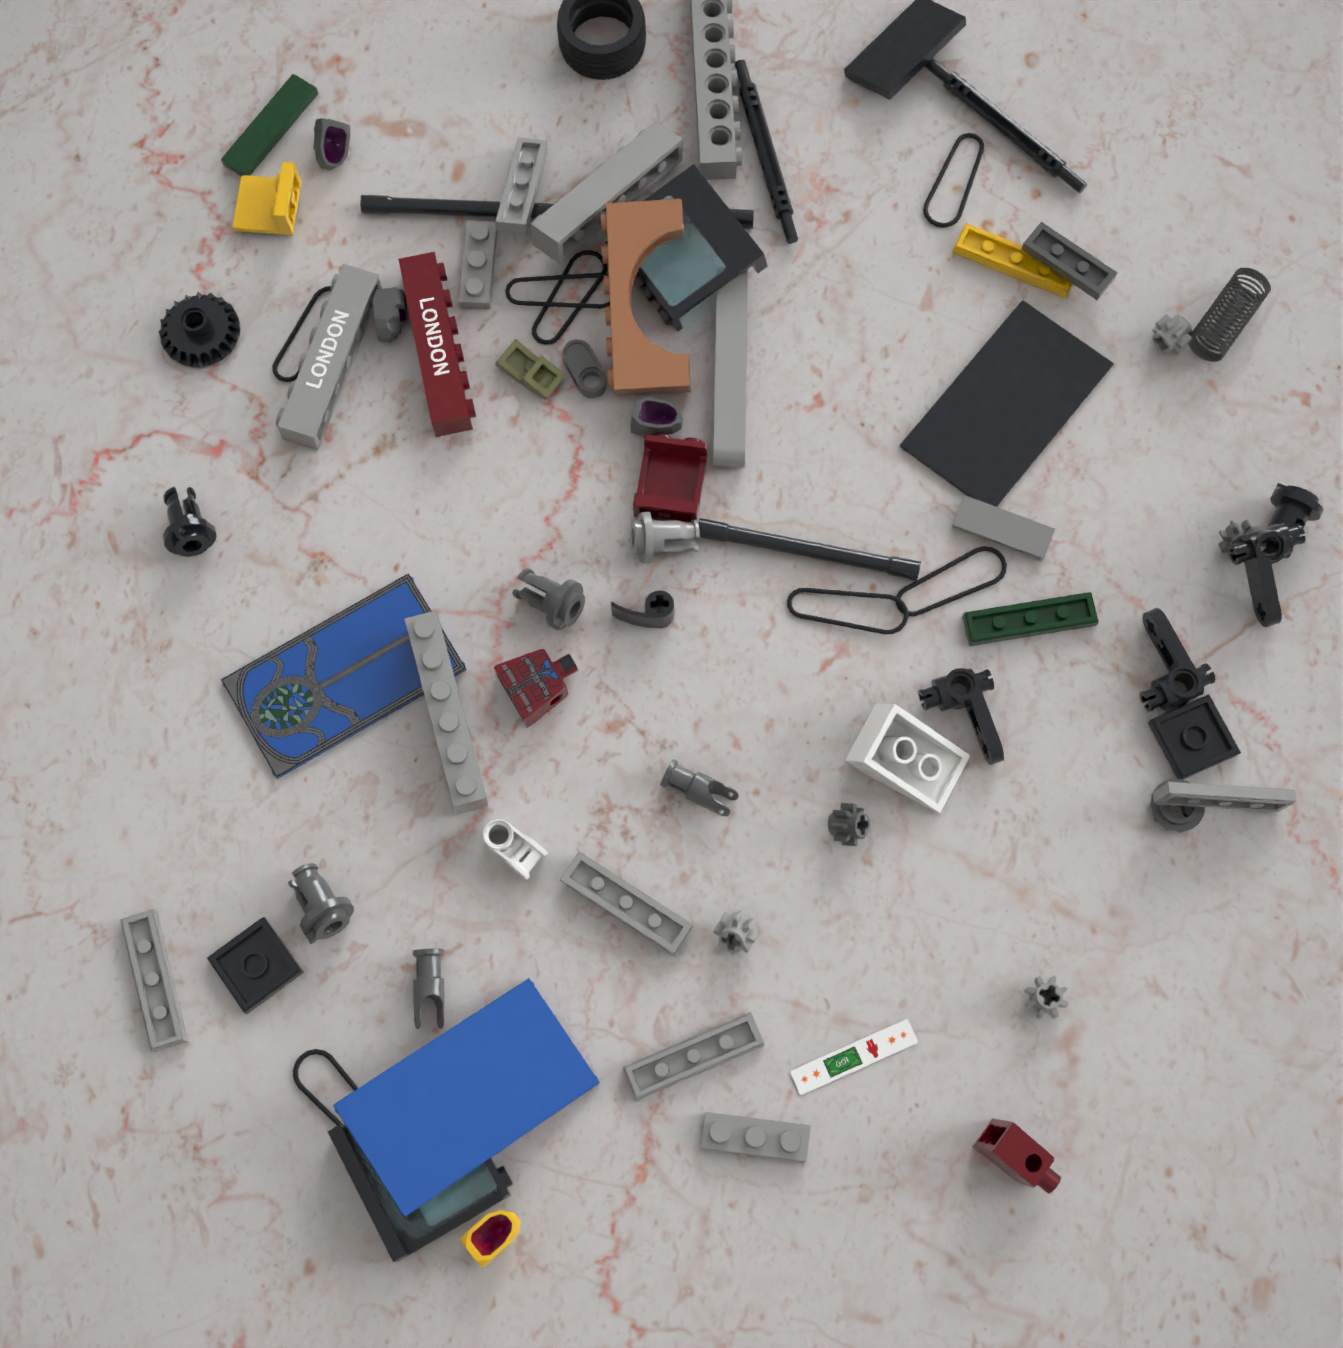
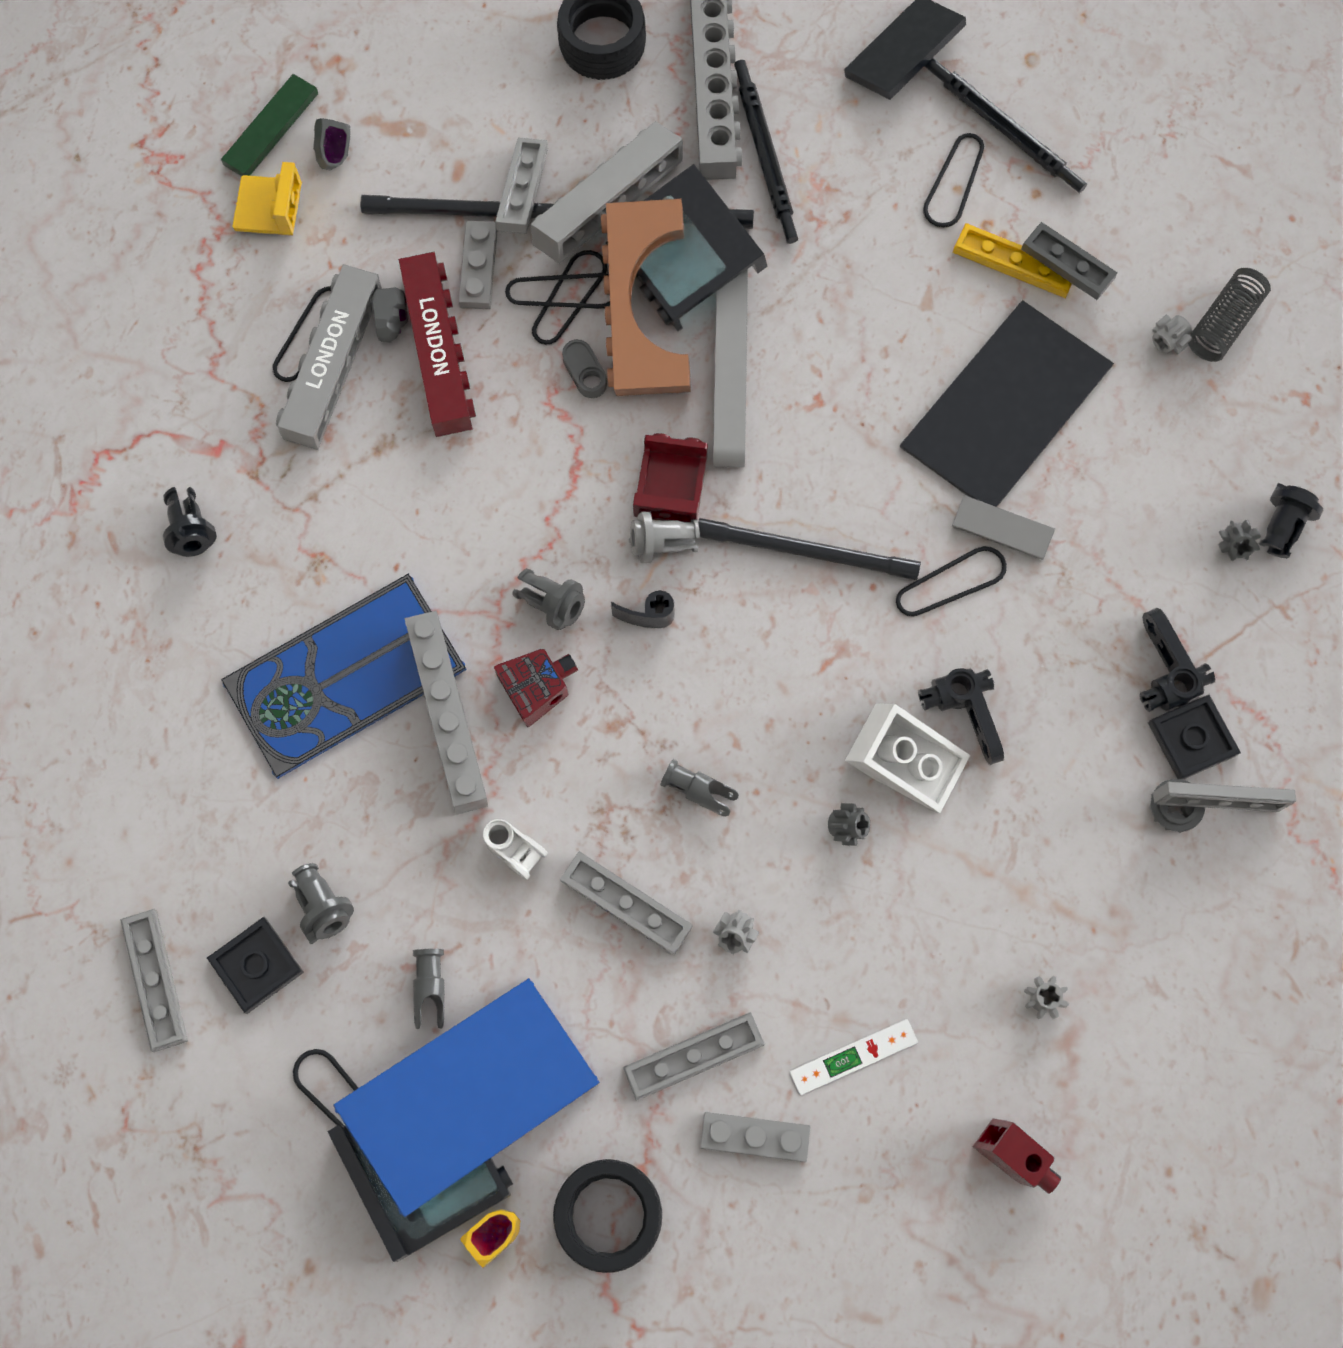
(203, 344): black gear -> none
(529, 370): olive slope -> none
(565, 1227): none -> black tyre
(655, 416): rock -> none
(846, 624): black piece -> none
(1030, 619): dark green tile -> none
(1259, 565): black piece -> none

